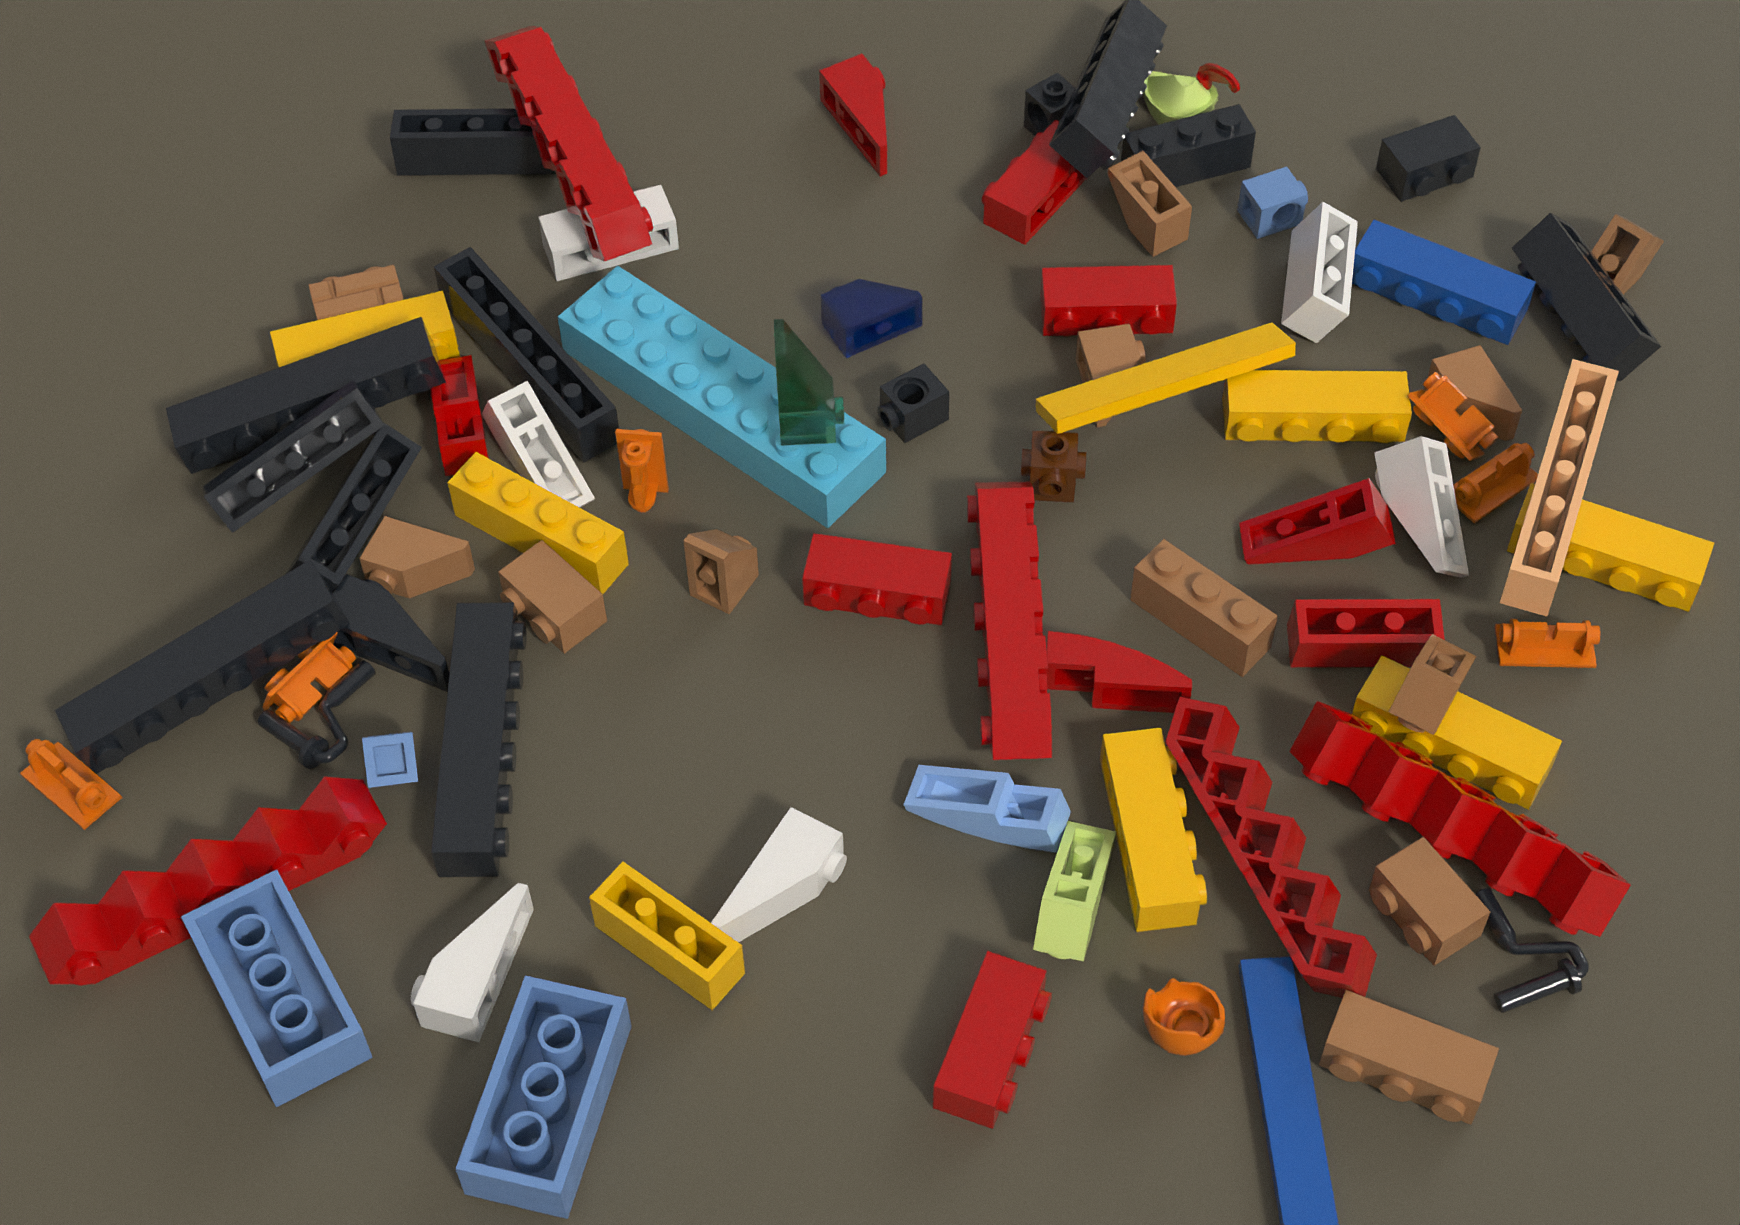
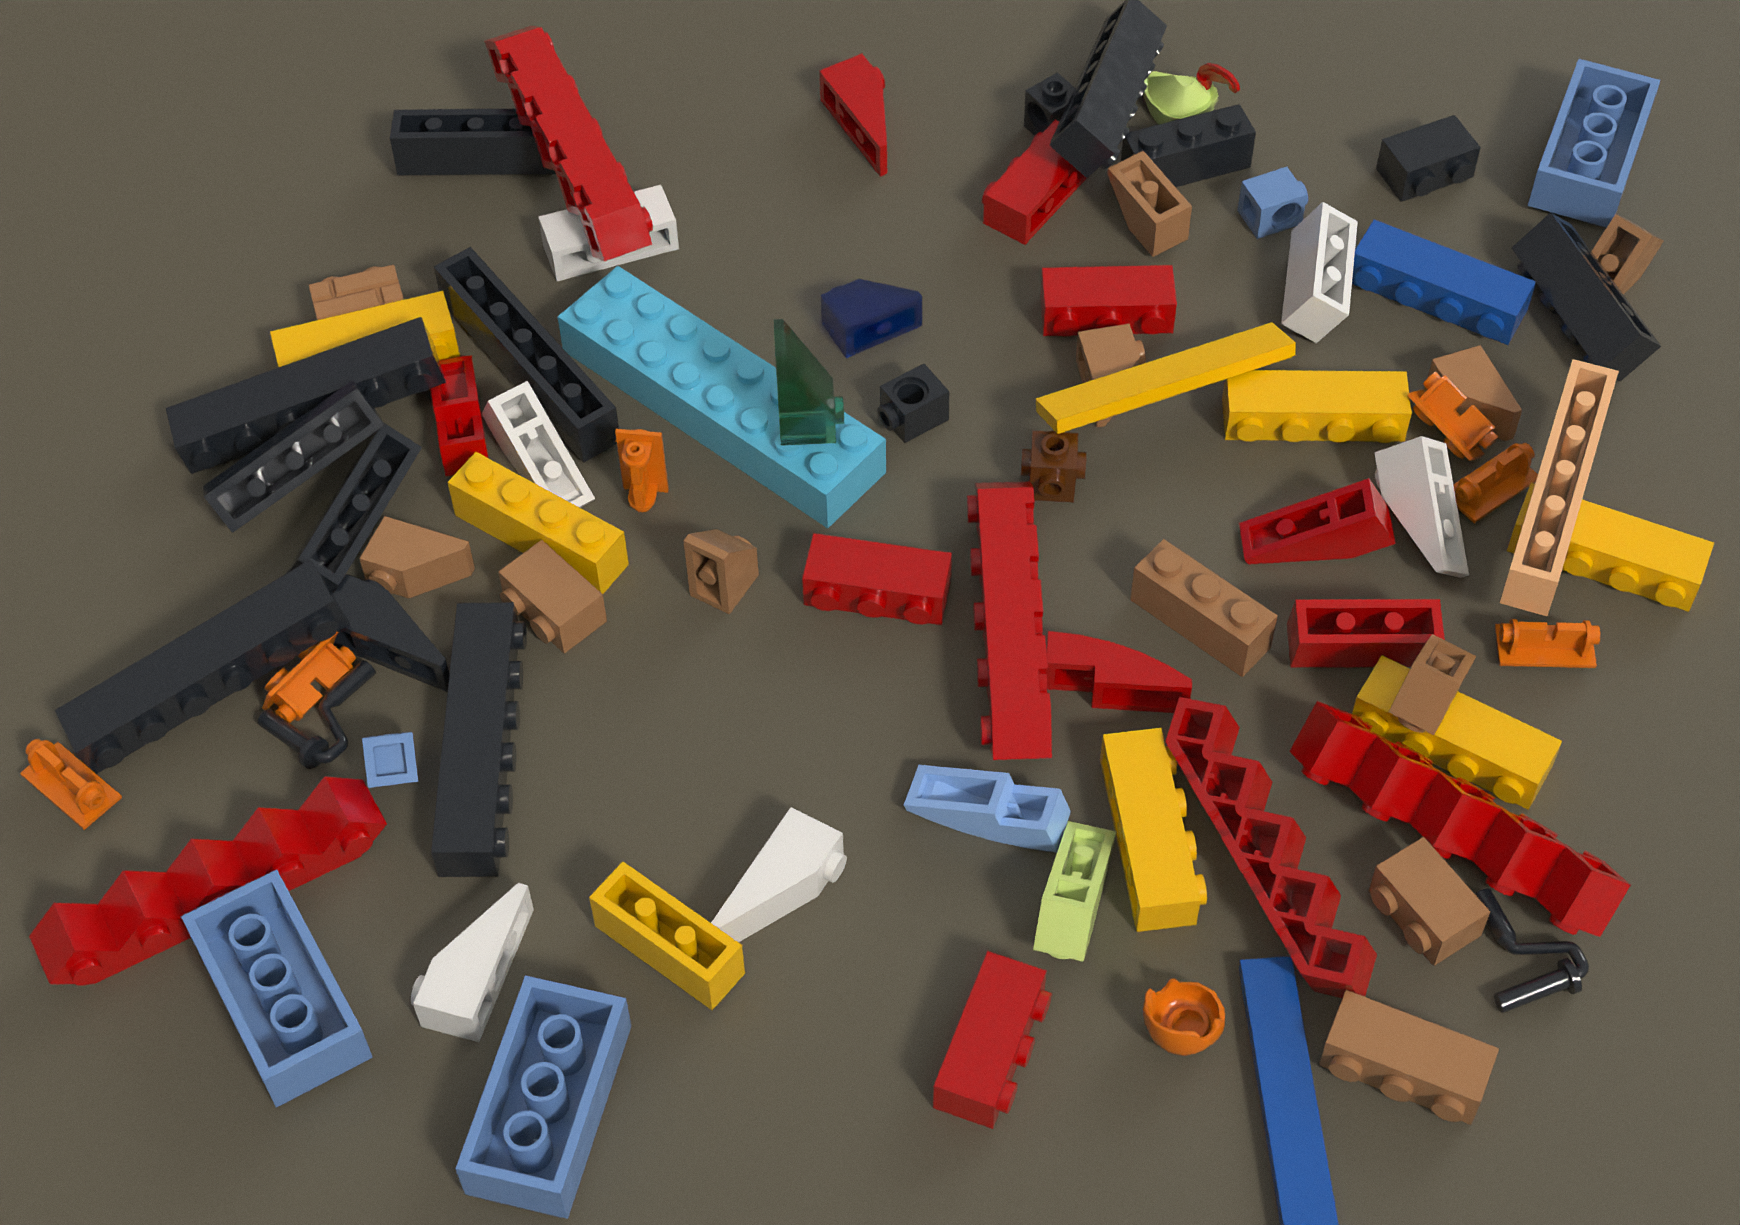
(1593, 143): none -> medium blue brick

